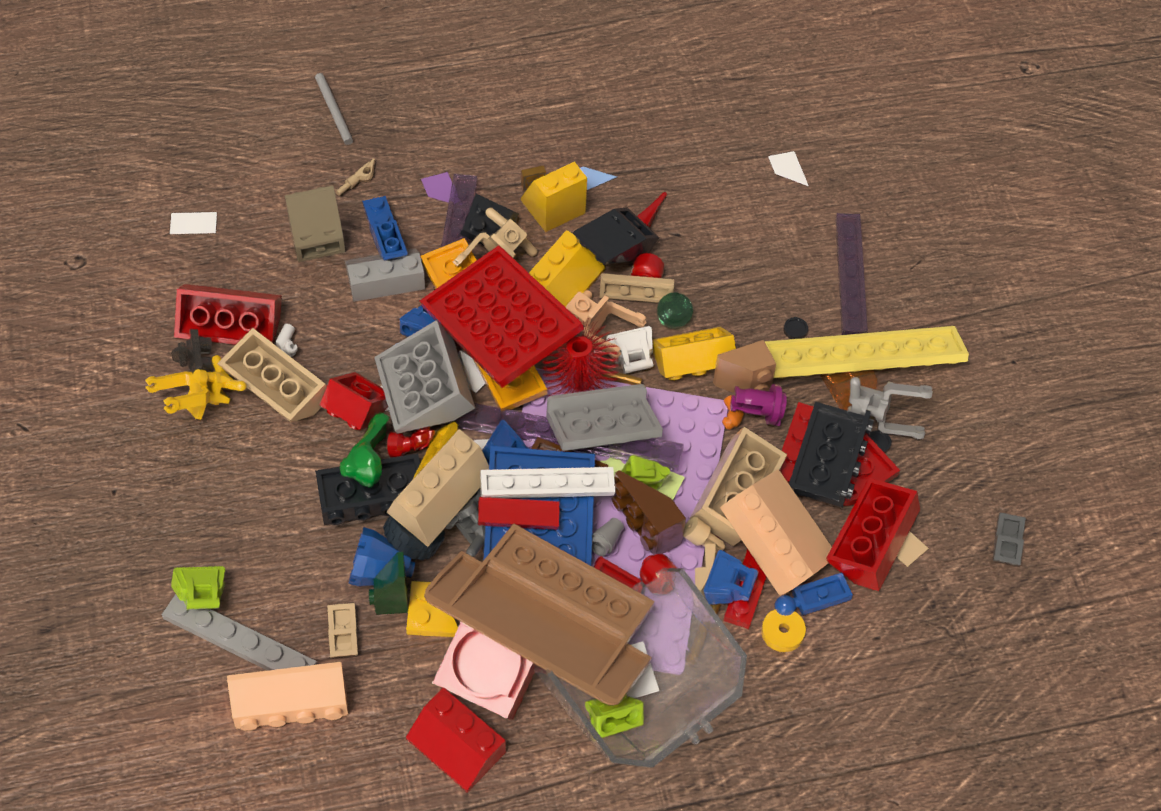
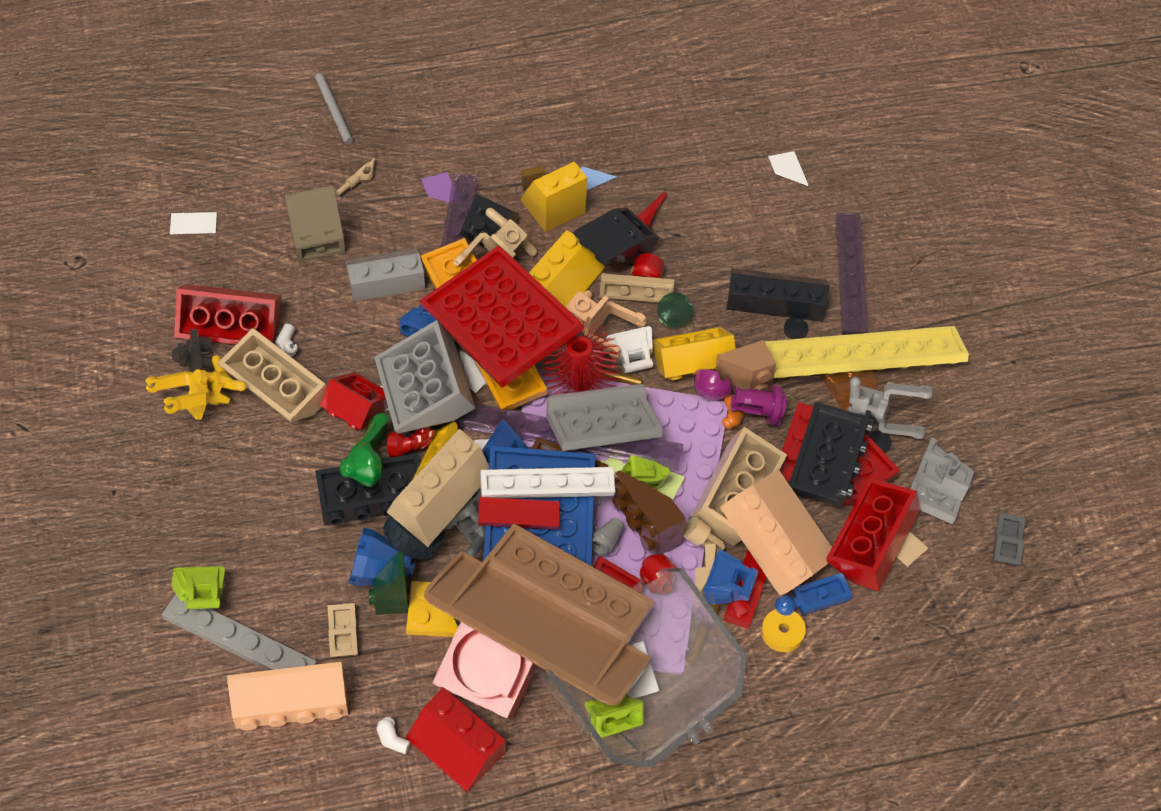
(384, 228): blue slope -> none
(389, 737): none -> white arm
(710, 386): none -> magenta hair
(777, 294): none -> black slope
(941, 482): none -> light grey slope

